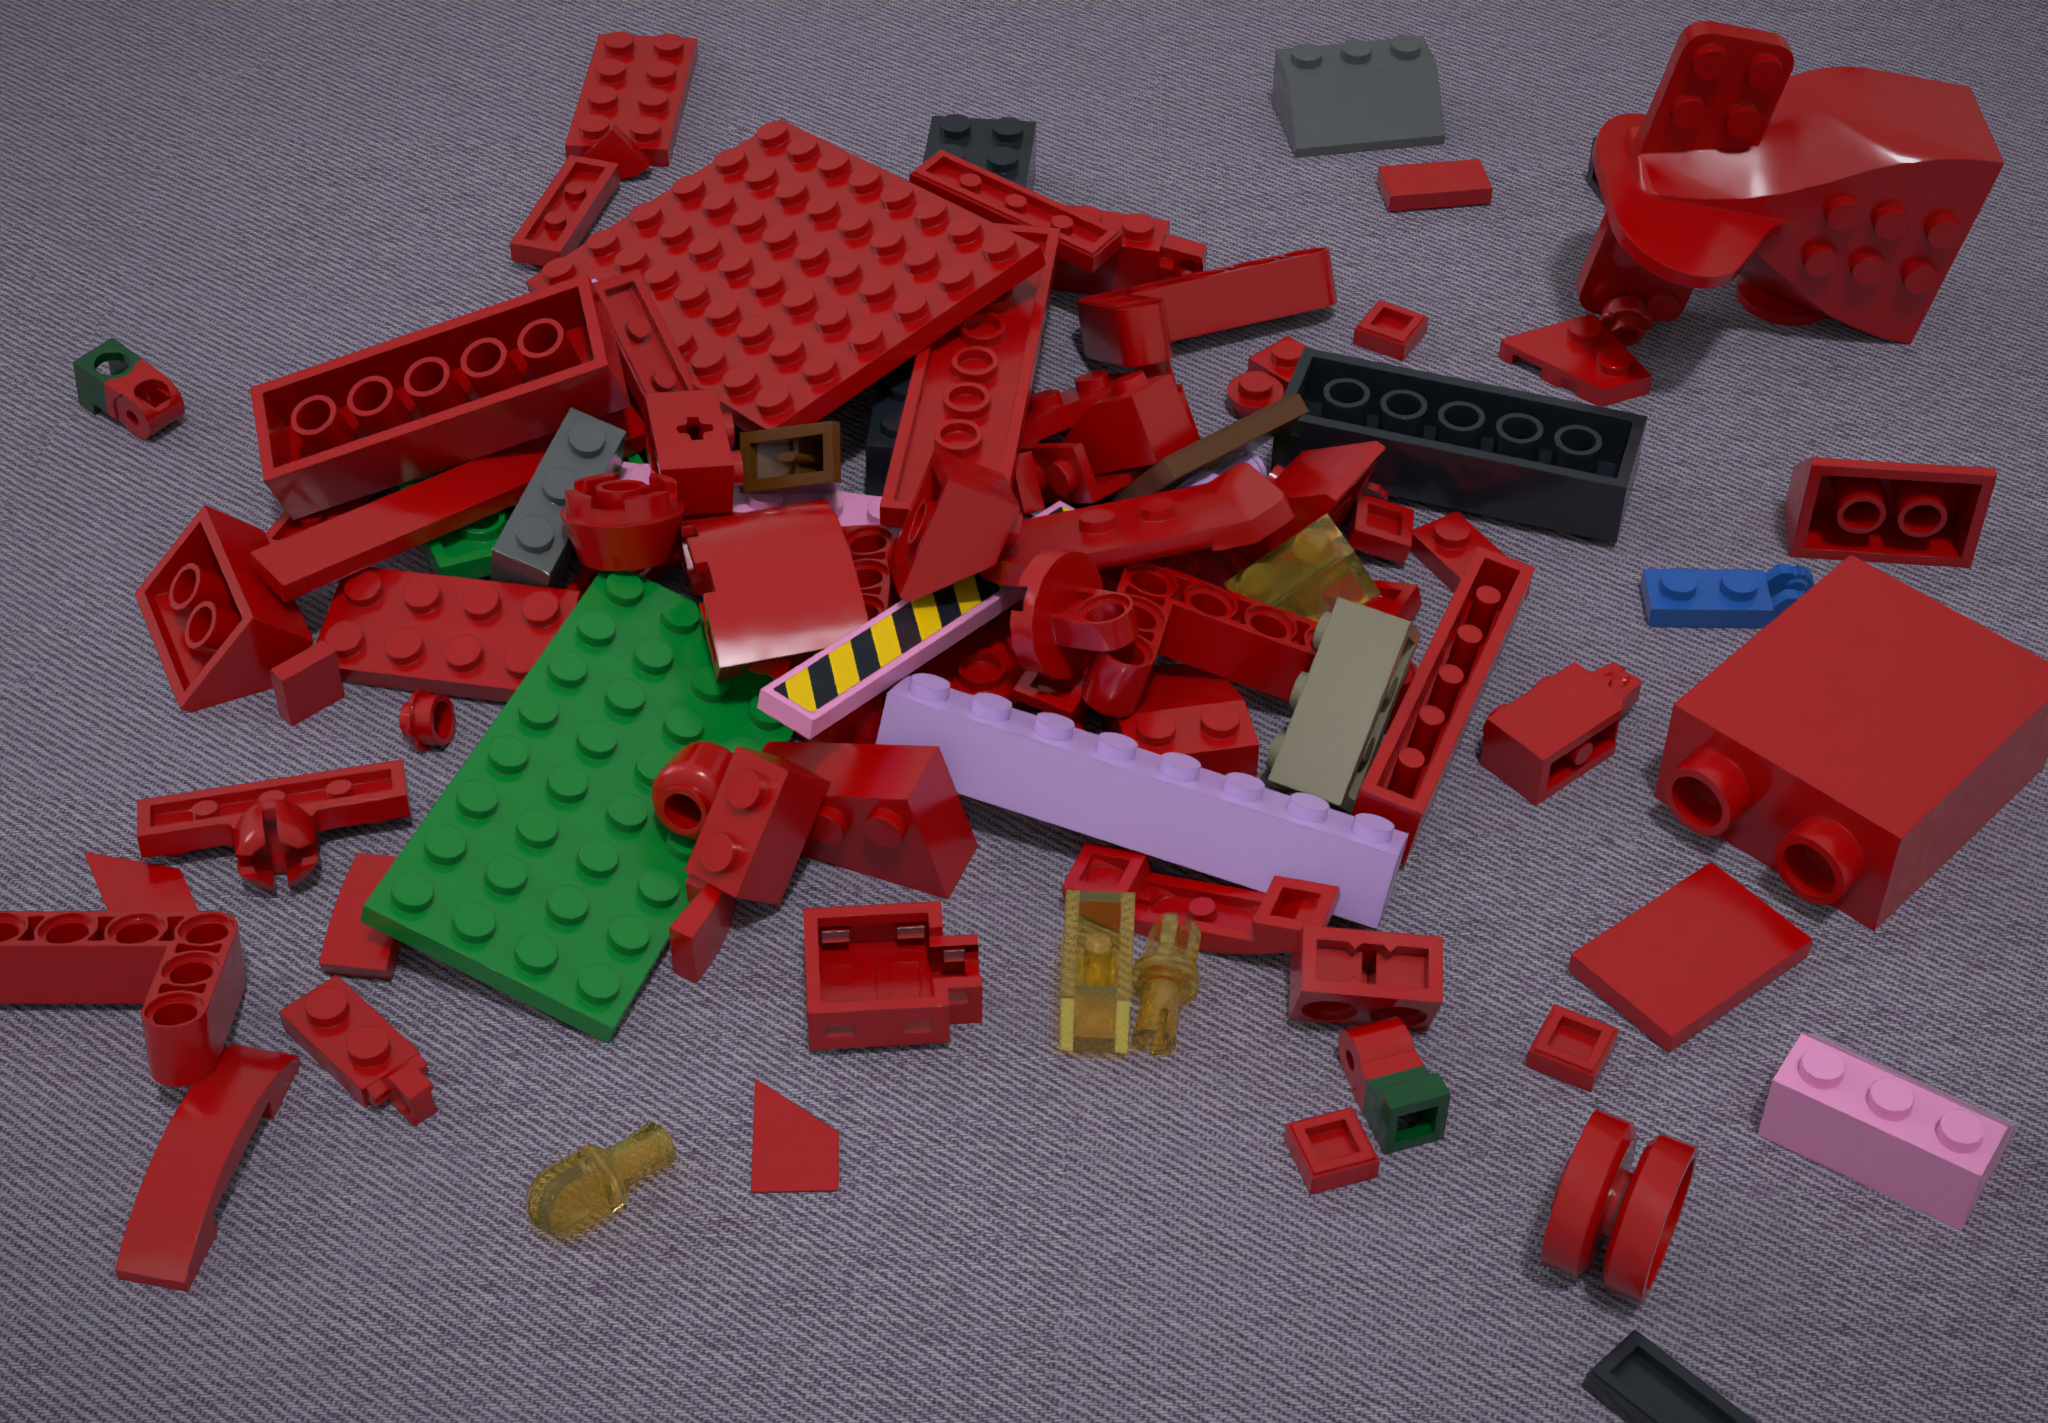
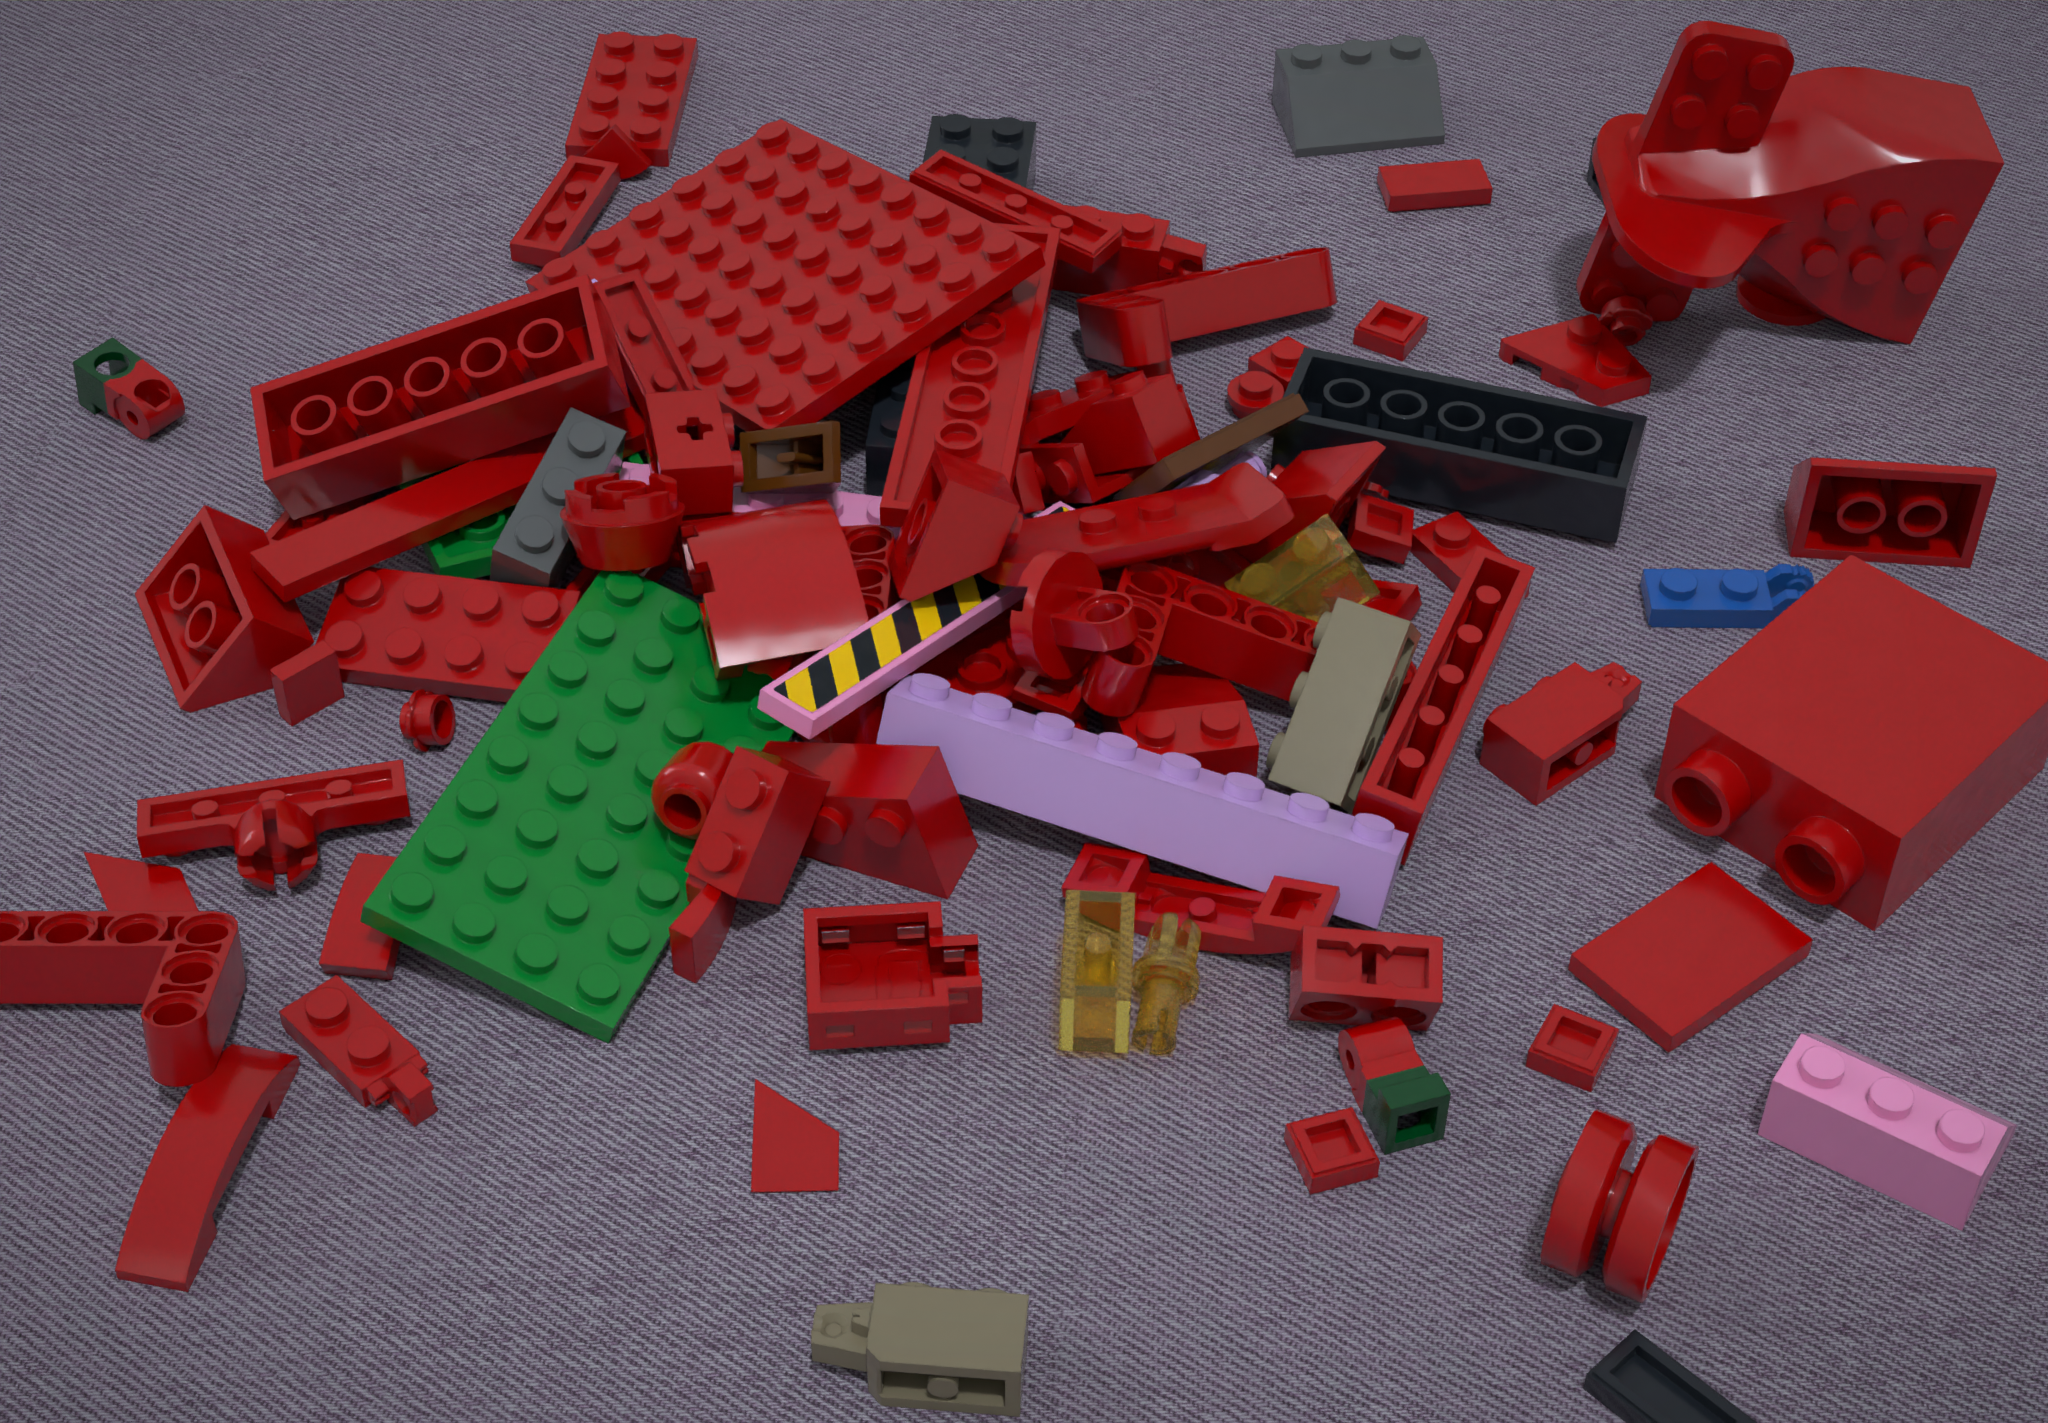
(595, 1181): clear yellow arm -> none
(931, 1346): none -> dark tan hinge

